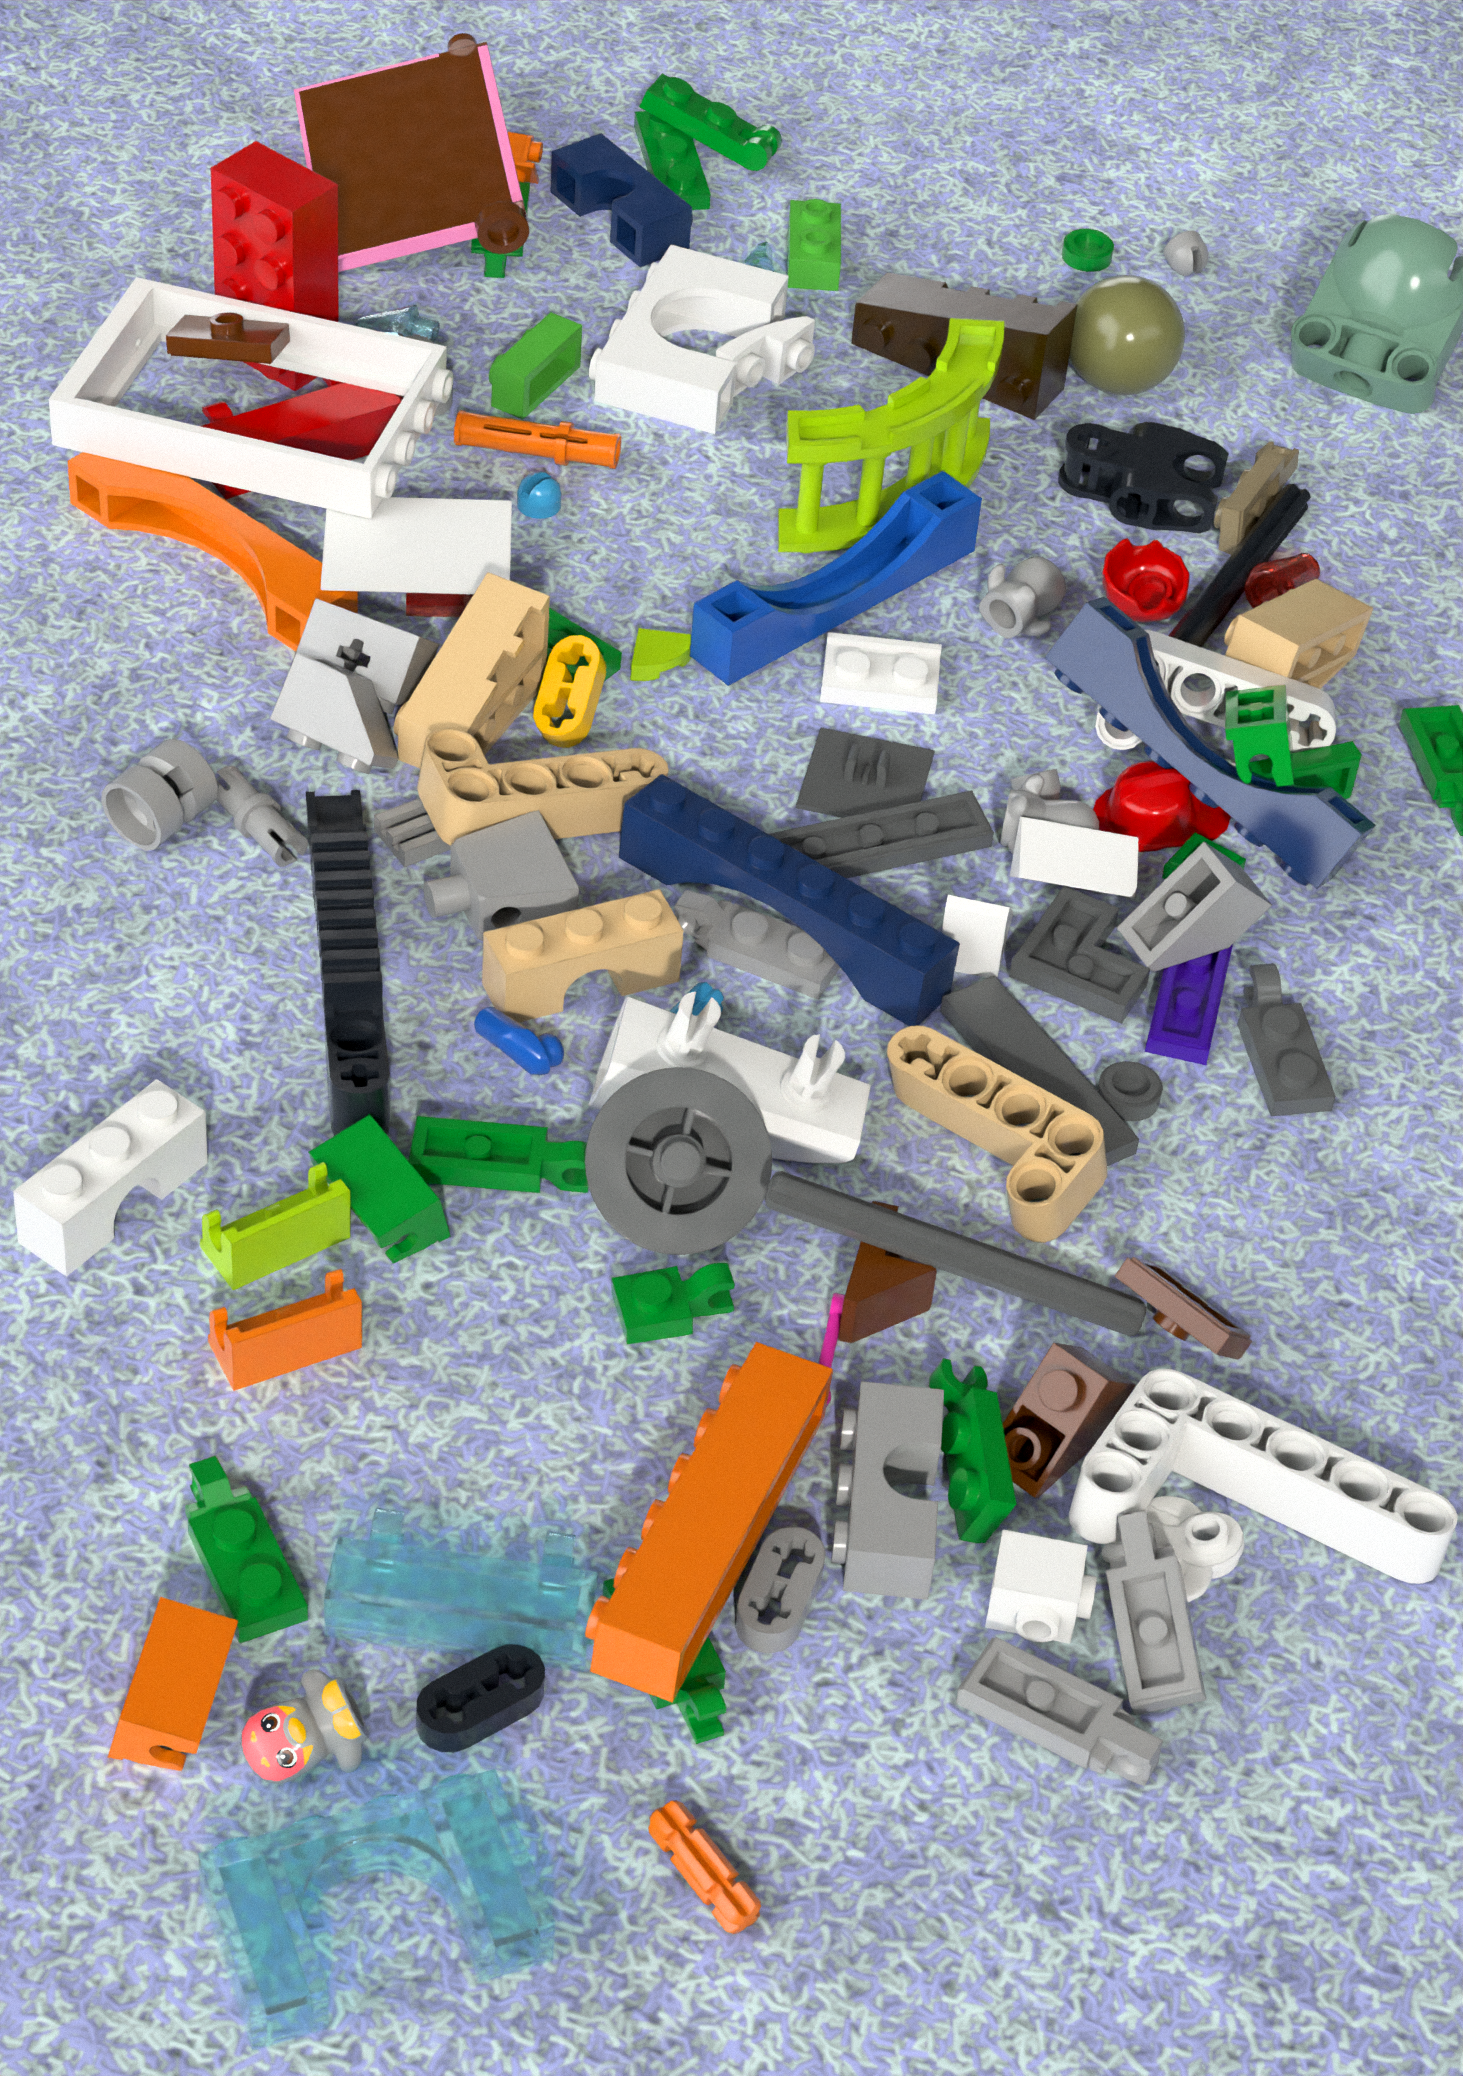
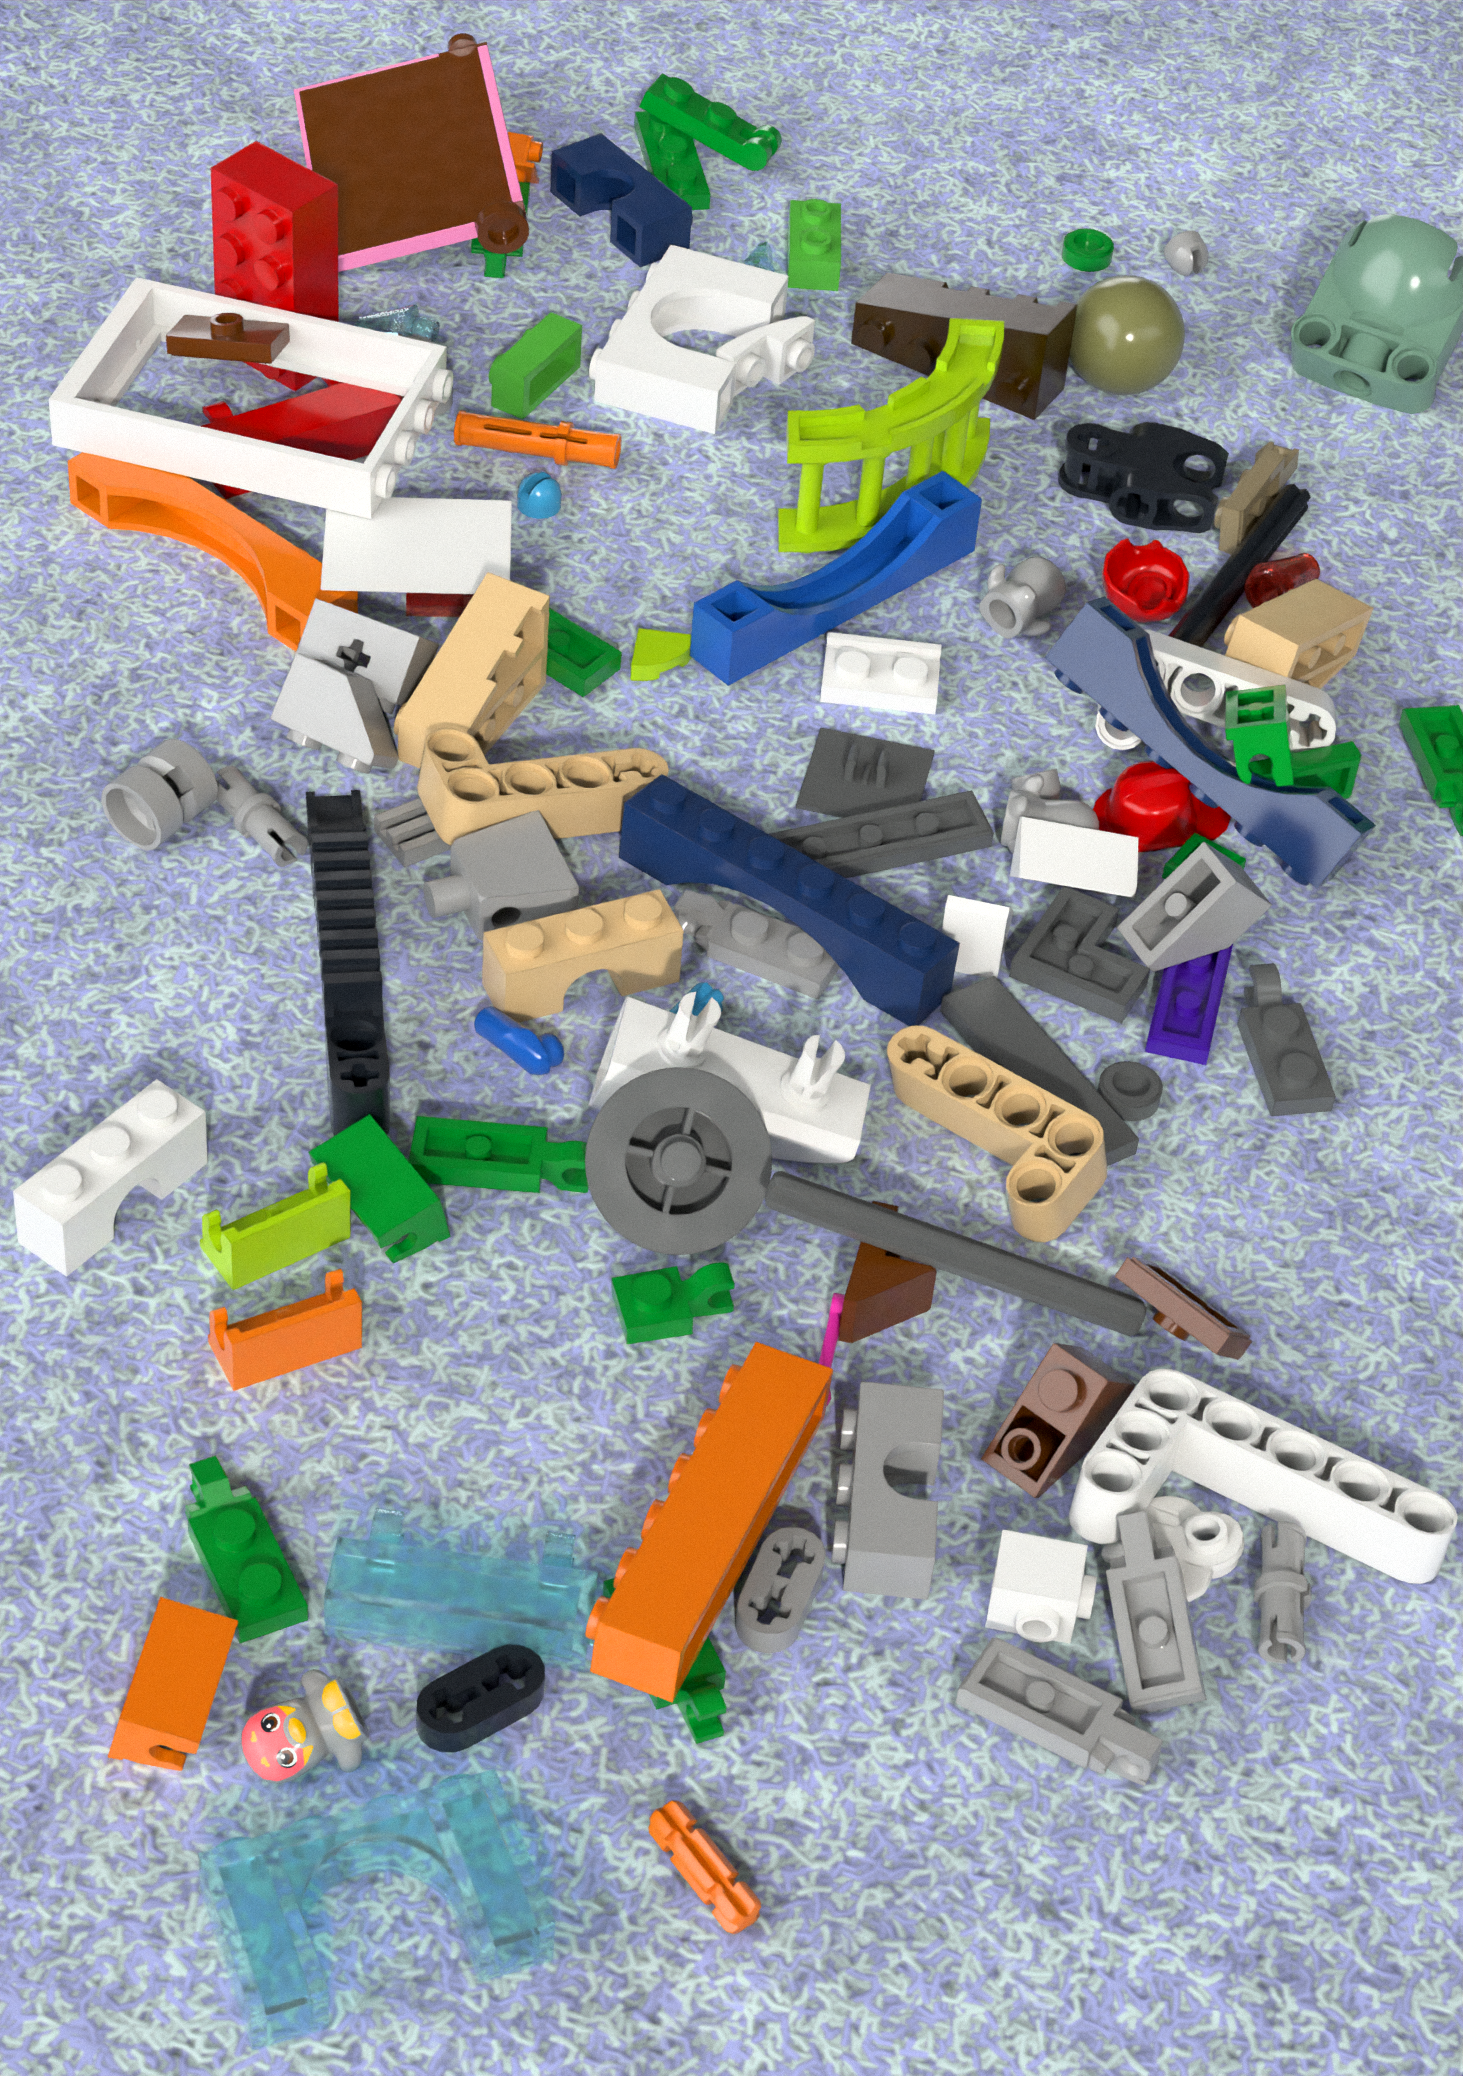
(581, 694): yellow beam -> none
(974, 1453): green plate -> none
(1282, 1593): none -> light grey pin

